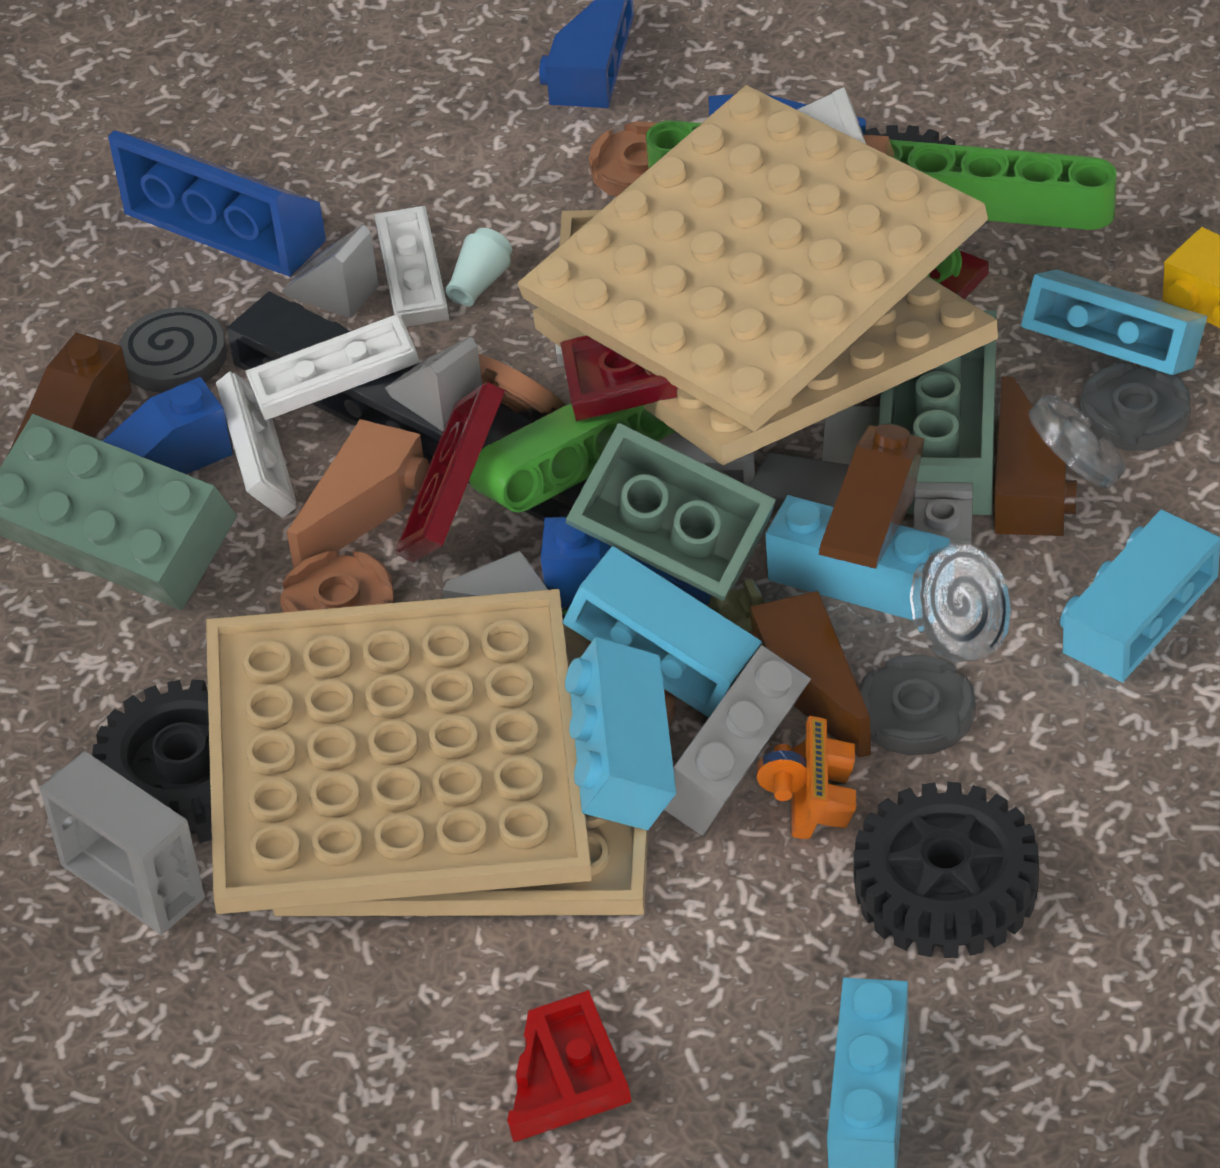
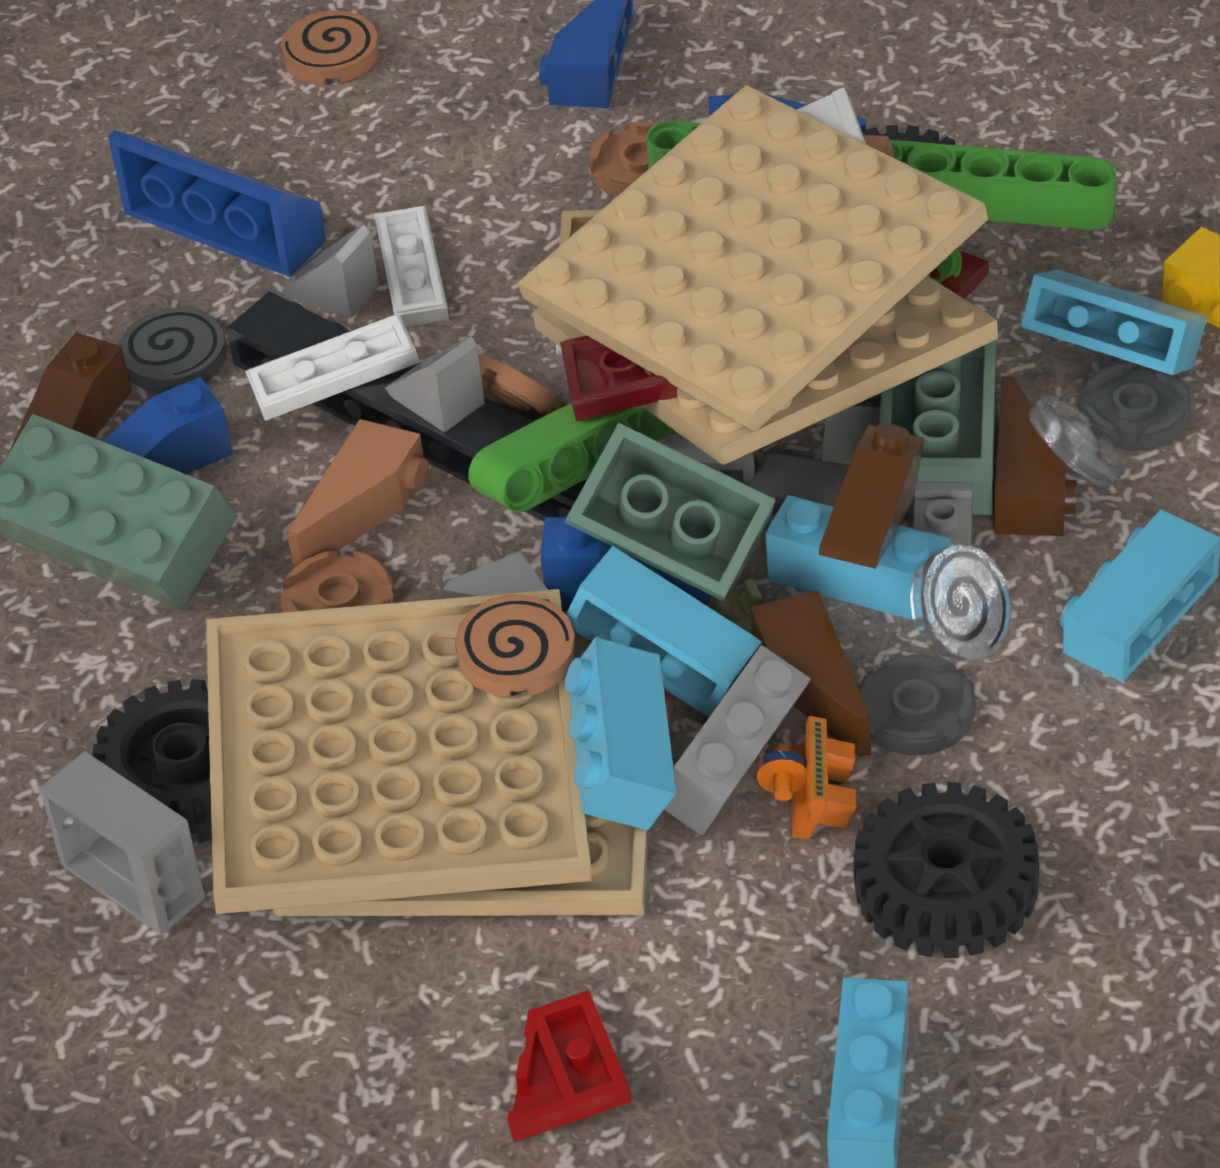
(256, 446): white tile -> none
(330, 47): none -> nougat tile
(449, 472): dark red tile -> none
(479, 264): light aqua cone -> none
(515, 645): none -> nougat tile

